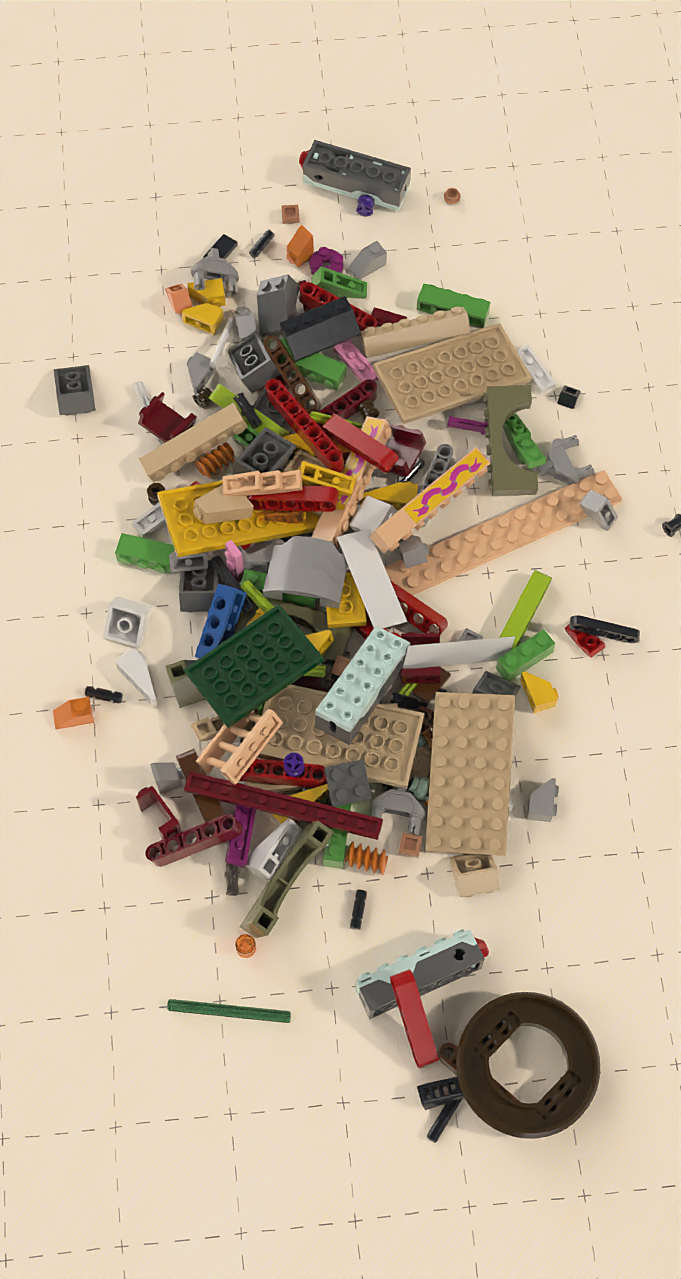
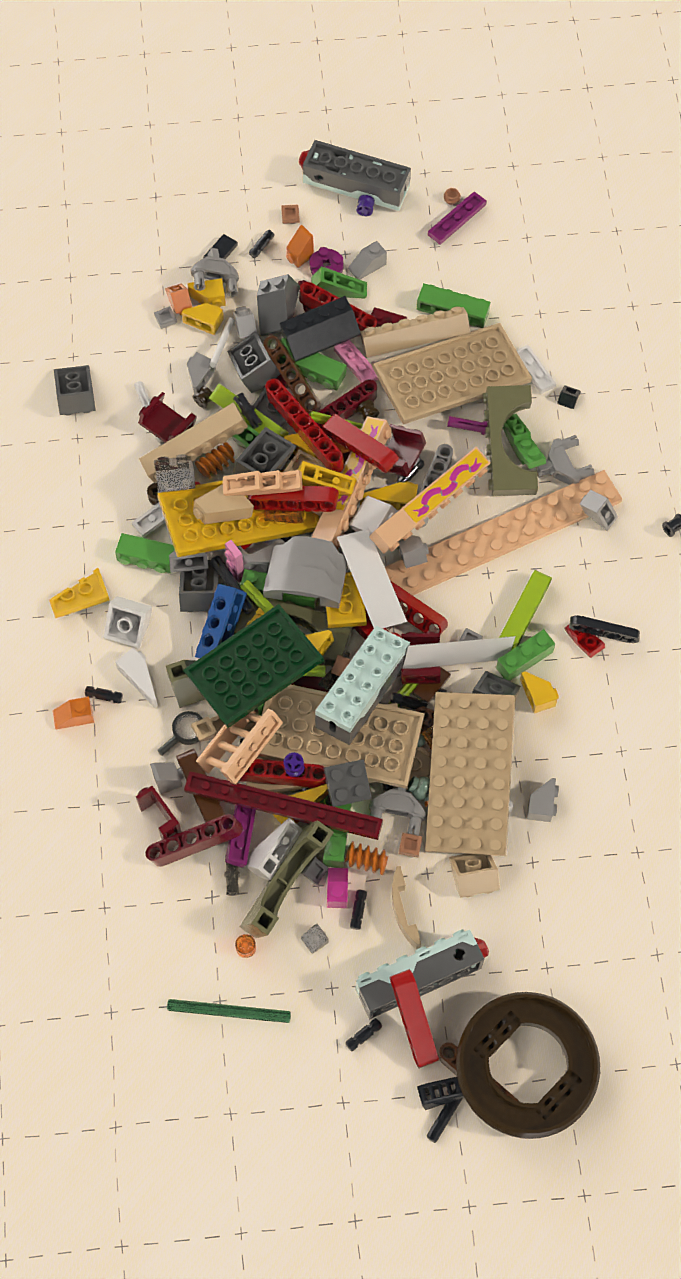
(85, 594): none -> yellow wing
(165, 317): none -> light grey tile
(174, 473): none -> clear smoke brick
(182, 731): none -> piece
(314, 938): none -> clear smoke slope
(315, 870): none -> dark grey plate
(337, 888): none -> dark pink slope
(363, 1034): none -> black axle
(410, 932): none -> tan slope
(457, 218): none -> magenta plate

